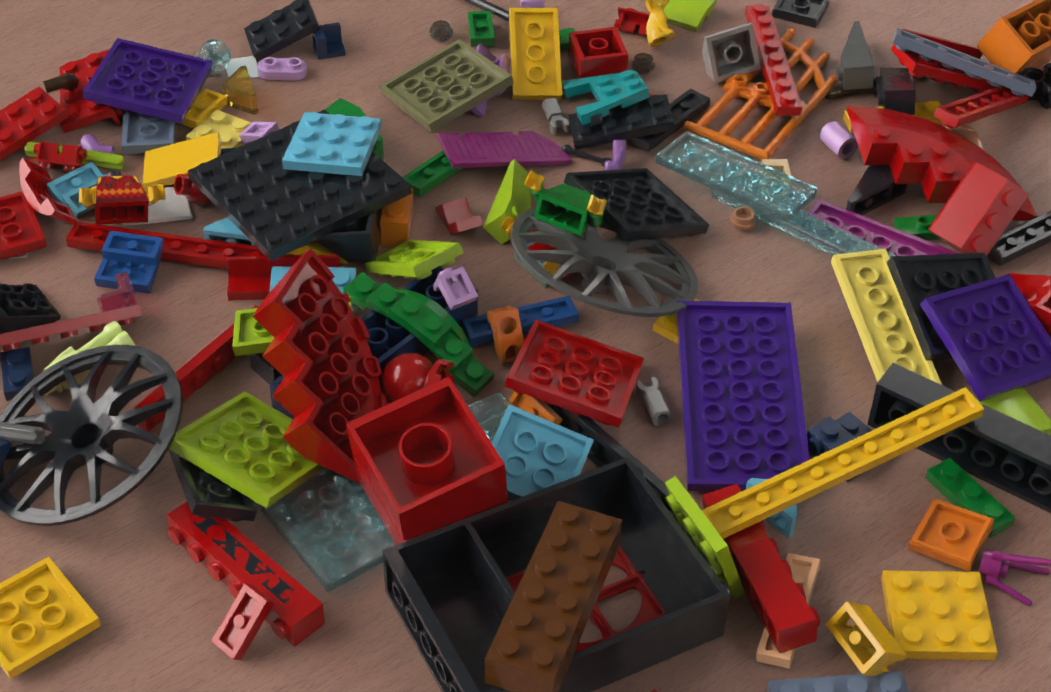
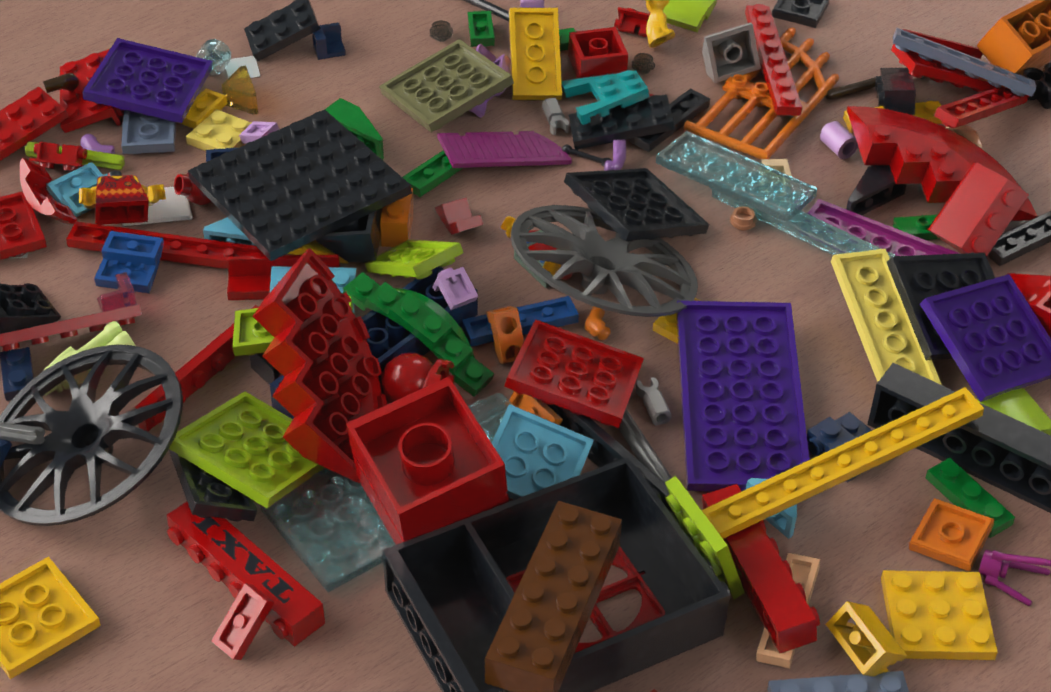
(166, 162): yellow tile -> none
(282, 69): lavender plate -> none
(332, 144): medium azure plate -> none
(511, 200): lime slope -> none
(565, 205): green torso -> none
(595, 325): none -> orange arm
(642, 448): none -> dark grey axle
(856, 62): dark grey slope -> none

